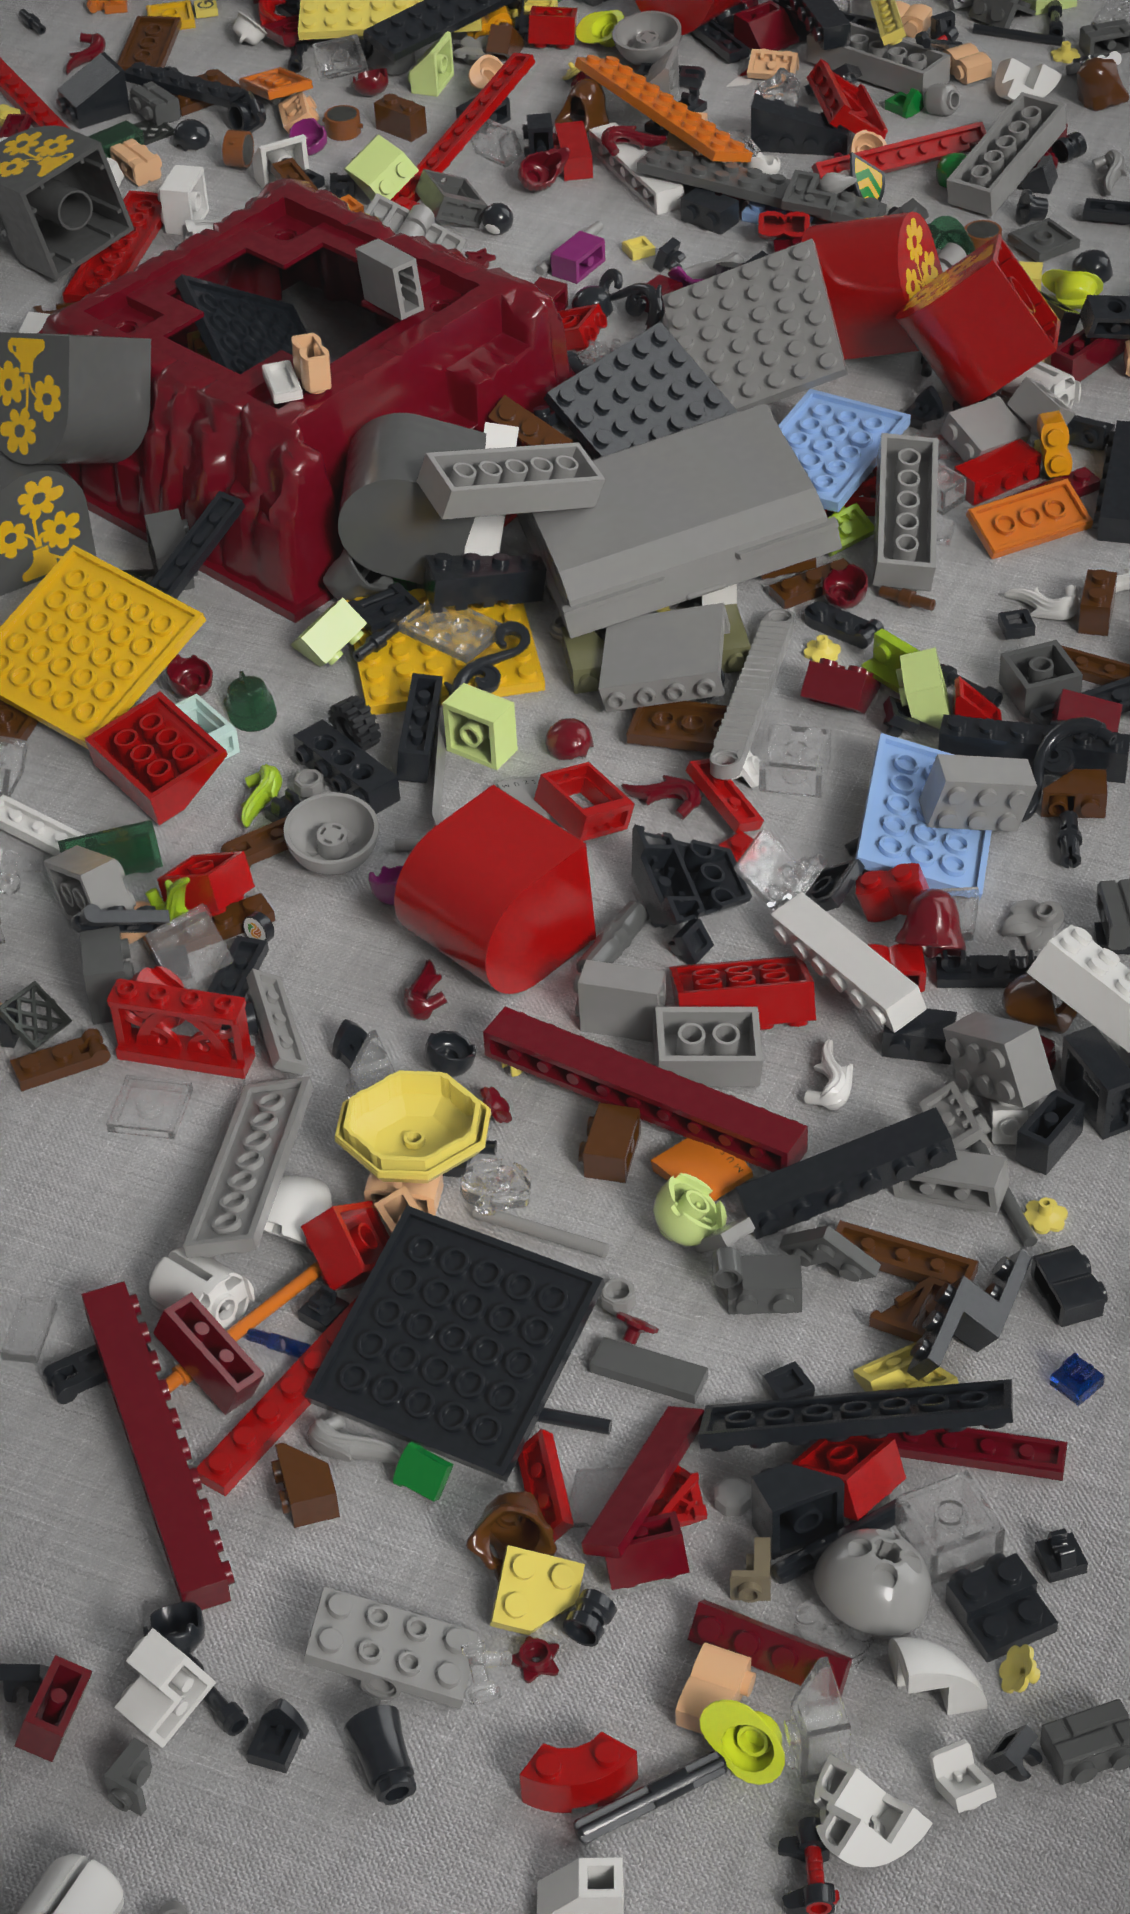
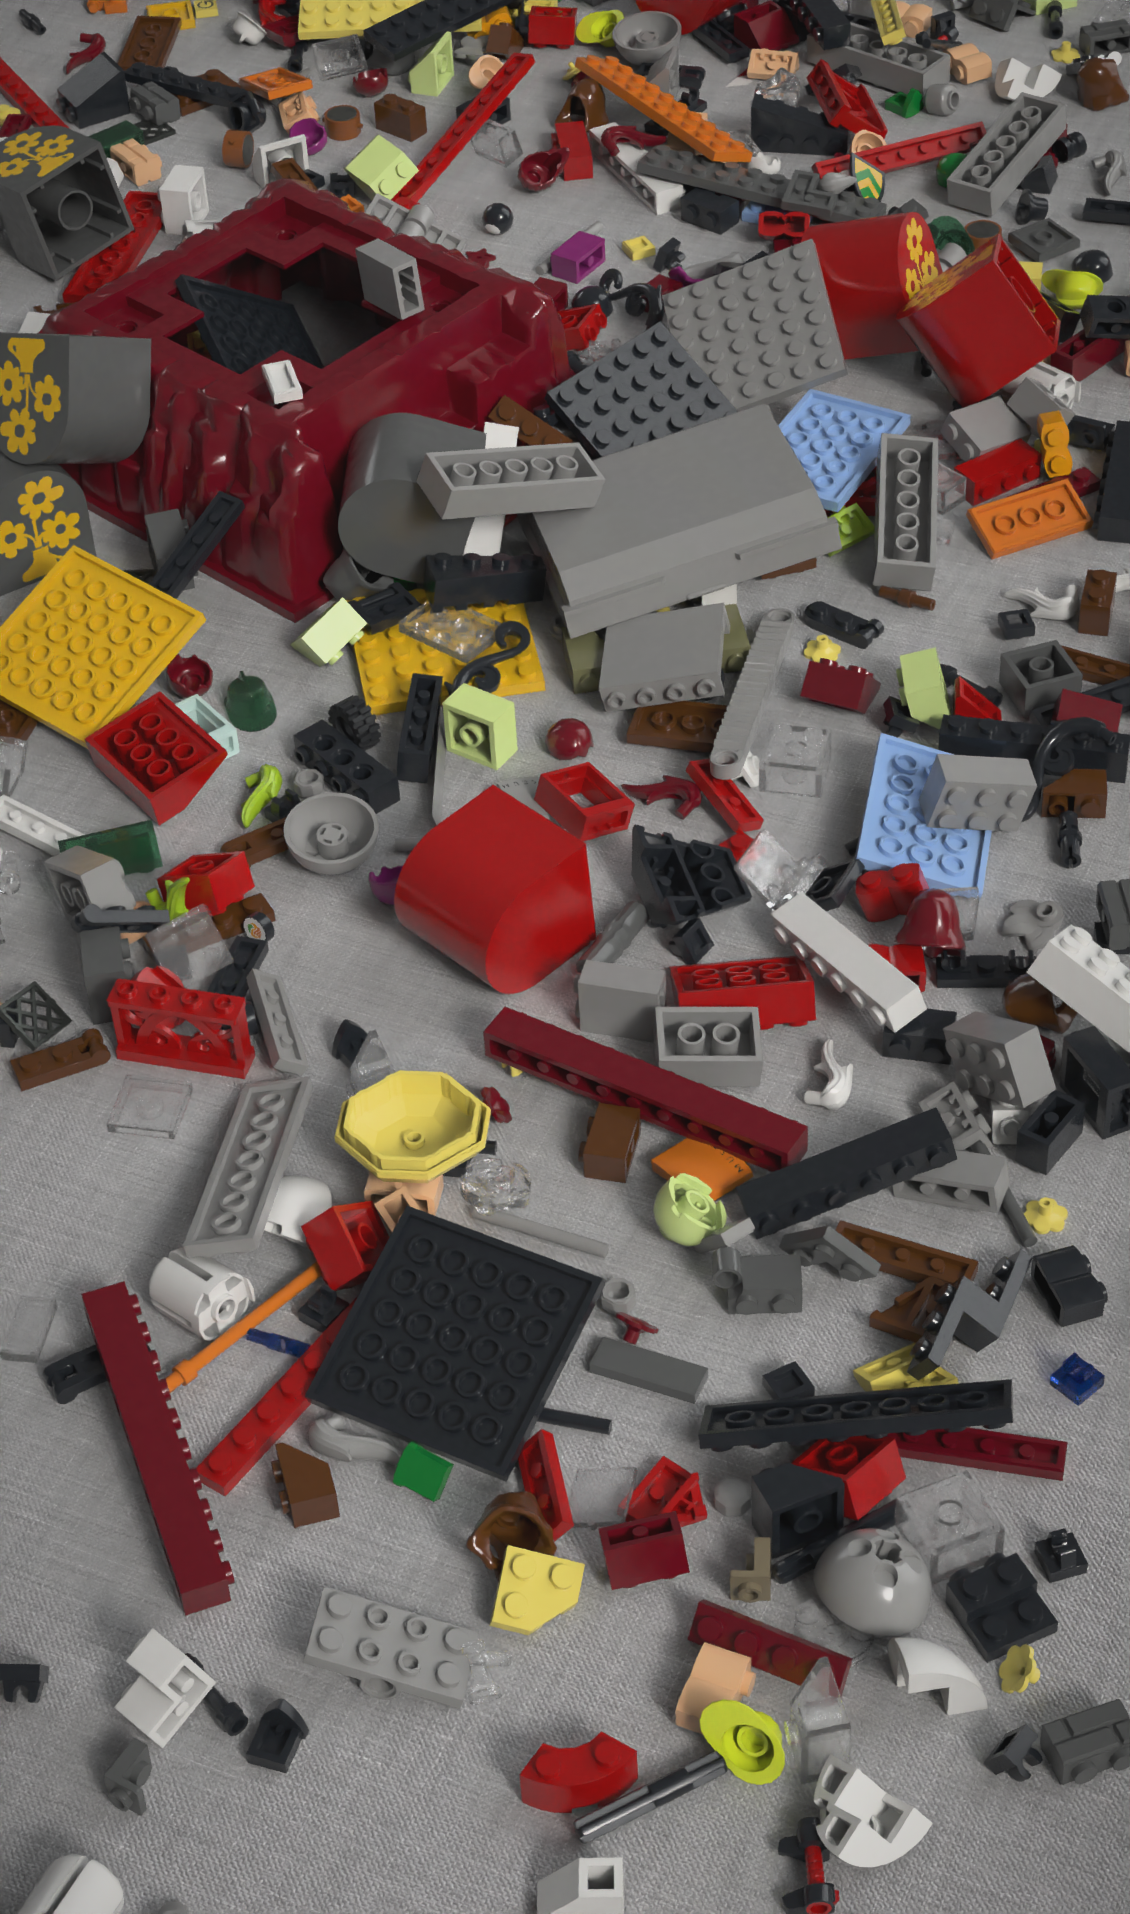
(53, 1708): dark red brick -> none
(179, 1624): black hair -> none
(191, 135): black hair -> none
(208, 1353): dark red brick -> none
(311, 363): light nougat brick -> none
(376, 641): black bar -> none
(382, 1752): black plant -> none
(416, 996): dark red piece -> none
(449, 1053): black hair -> none
(451, 200): dark grey window -> none
(536, 1648): dark red plate -> none
(538, 132): black brick -> none
(591, 1614): black wheel -> none
(643, 1483): dark red tile -> none
(803, 586): reddish brown plate -> none
(845, 587): dark red hair -> none
(886, 658): lime bracket -> none
(925, 408): black tile -> none
(959, 1778): white bracket -> none
(1018, 34): black bar -> none

